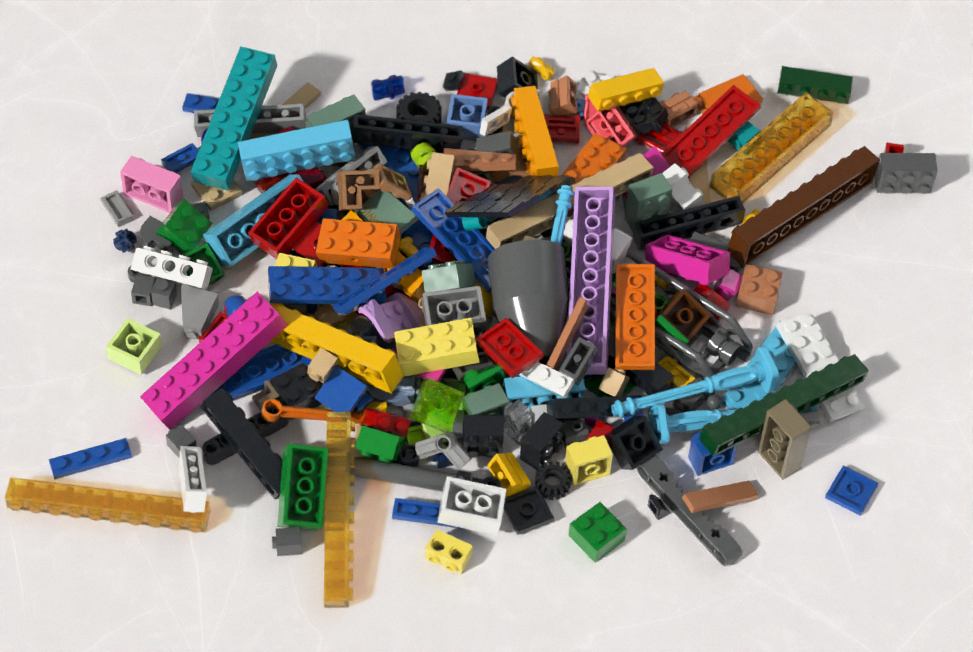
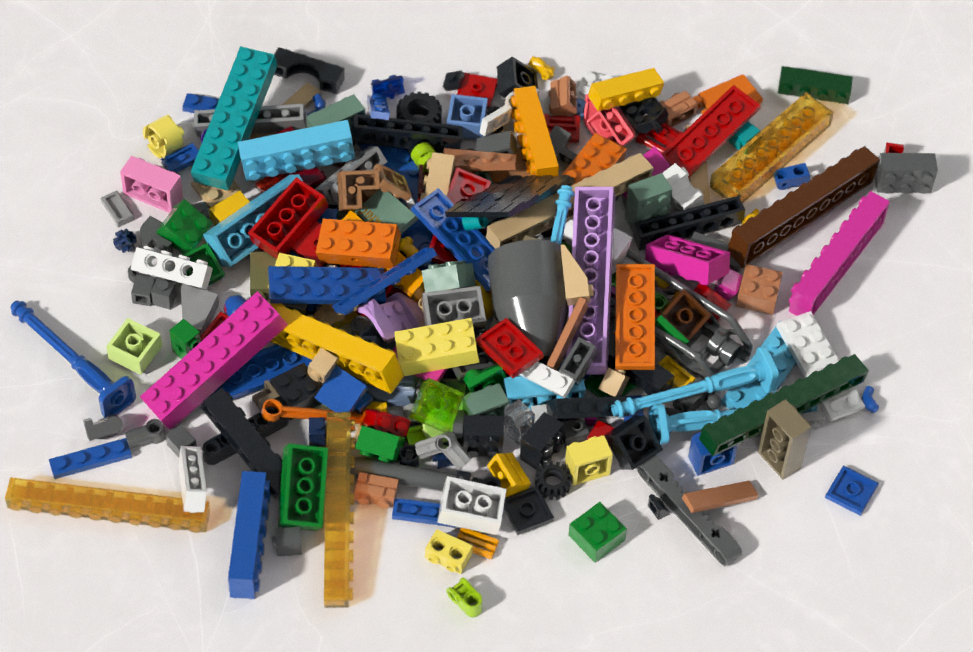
(110, 425): none -> dark grey leg
(113, 396): none -> blue piece
(144, 434): none -> dark grey piece
(163, 136): none -> light yellow brick
(184, 338): none -> green brick
(227, 207): none -> yellow brick
(249, 535): none -> blue brick
(259, 273): none -> olive slope
(291, 63): none -> black arch
(317, 432): none -> dark blue brick
(319, 103): none -> blue piece
(376, 490): none -> nougat brick
(378, 106): none -> blue plate
(463, 595): none -> lime piece
(479, 540): none -> light orange tile
(559, 140): none -> dark grey brick
(575, 280): none -> tan slope
(791, 176): none -> blue leg
(839, 254): none -> dark pink brick
(869, 402): none -> blue arm

